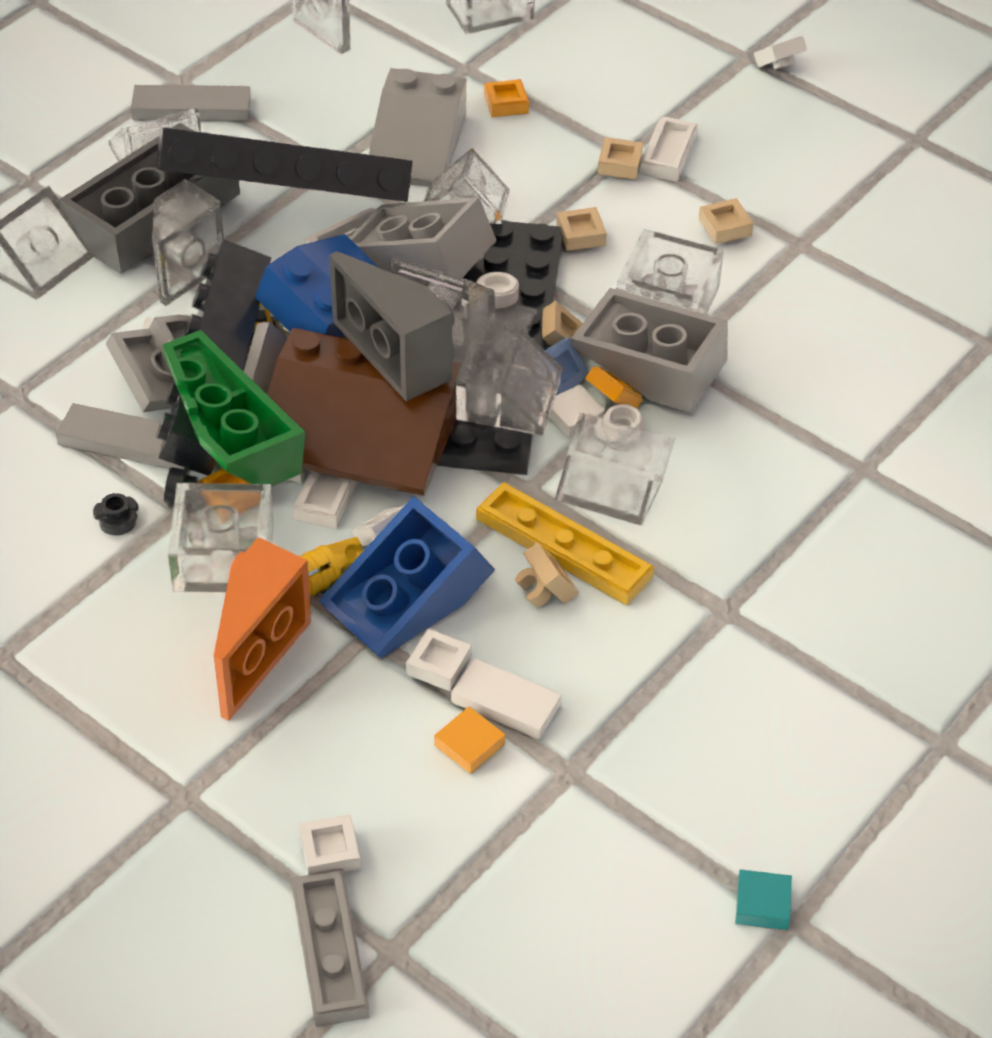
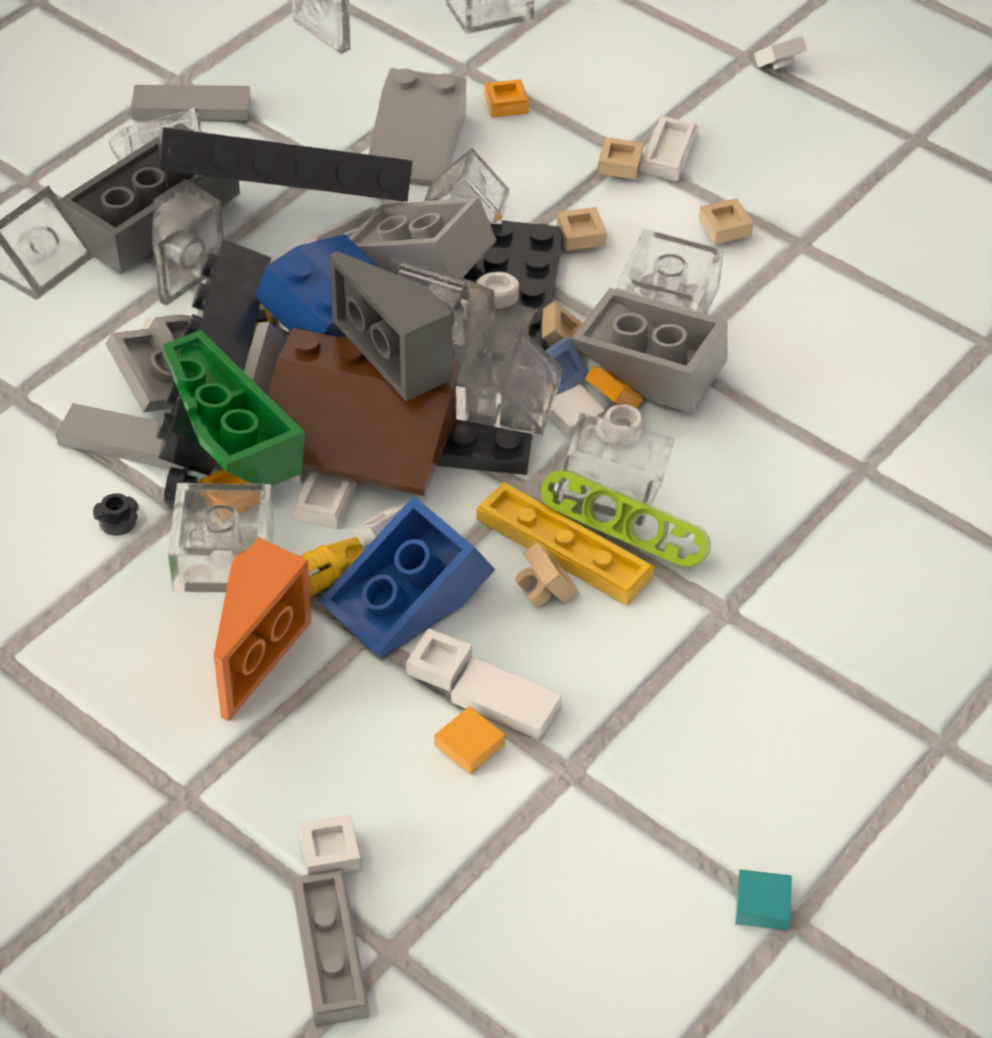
(624, 520): none -> lime beam

